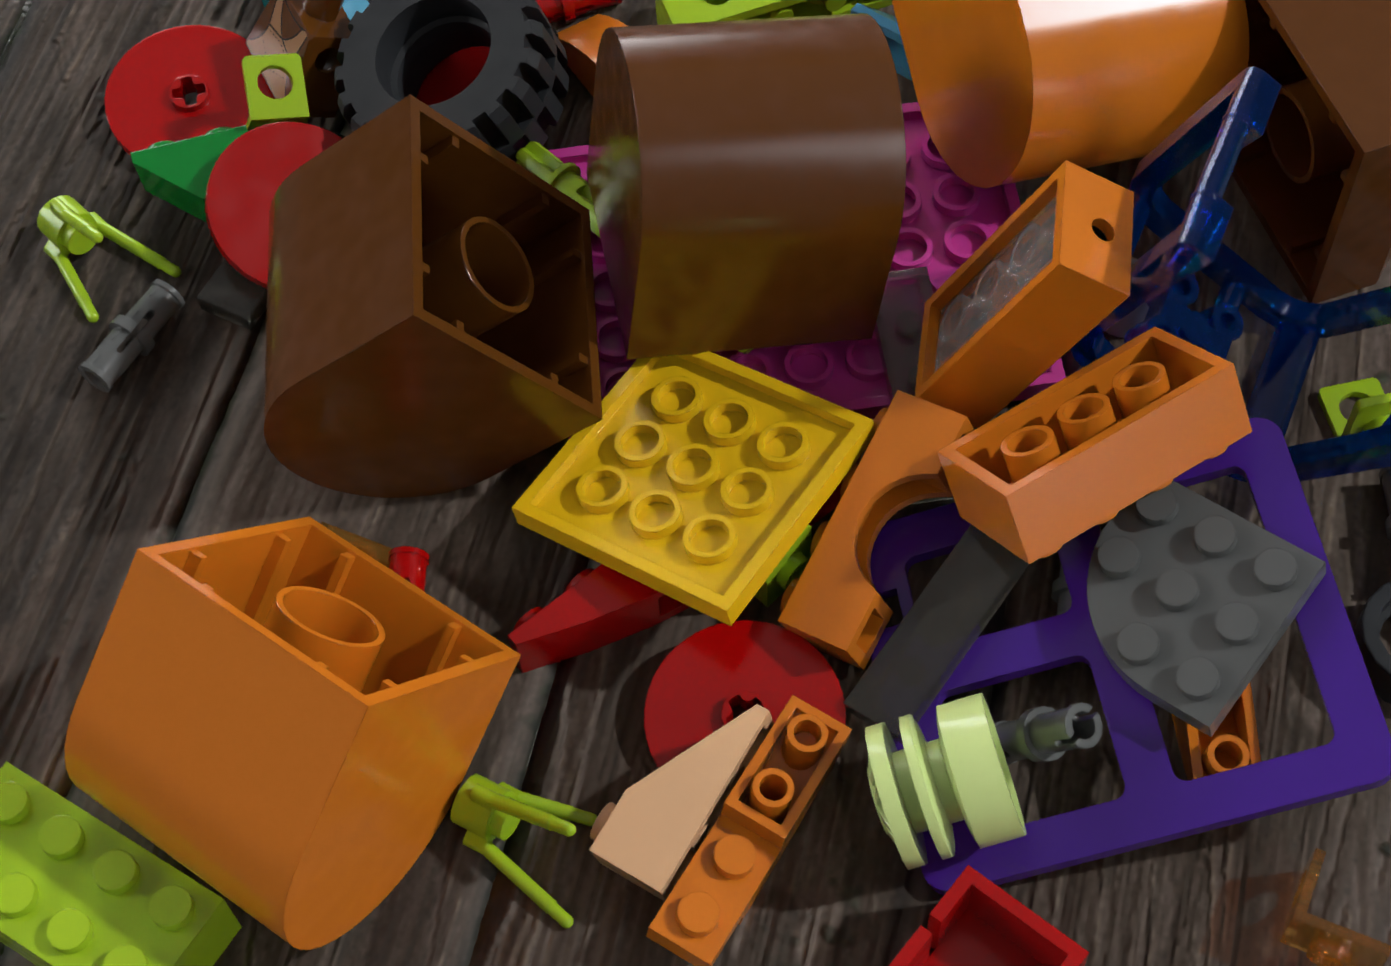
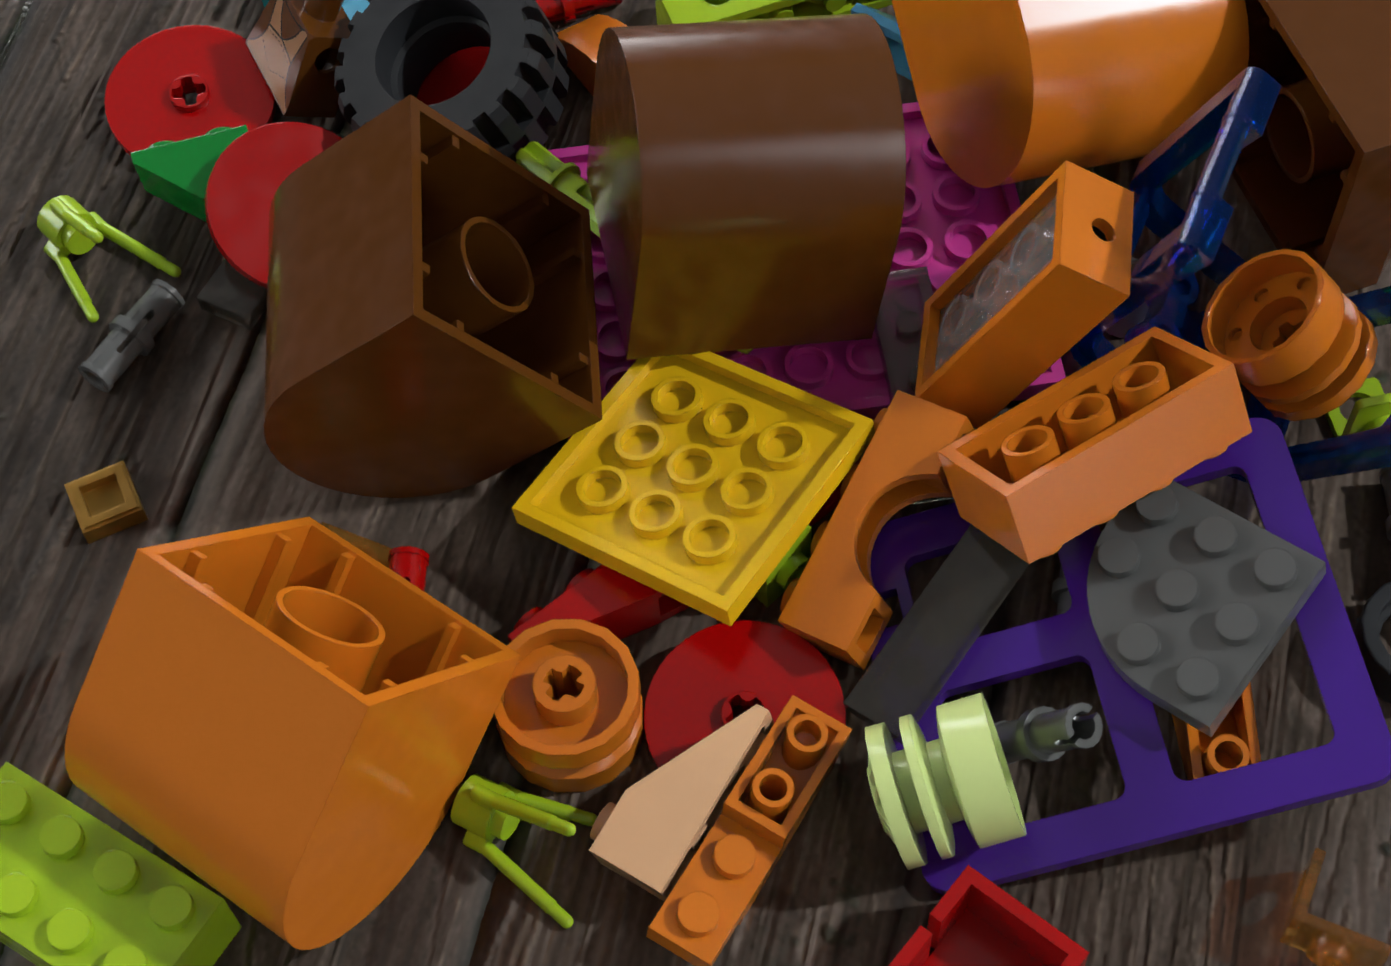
(105, 502): none -> pearl gold tile
(267, 110): lime bracket -> none
(571, 706): none -> orange wheel
(1290, 334): none -> orange wheel

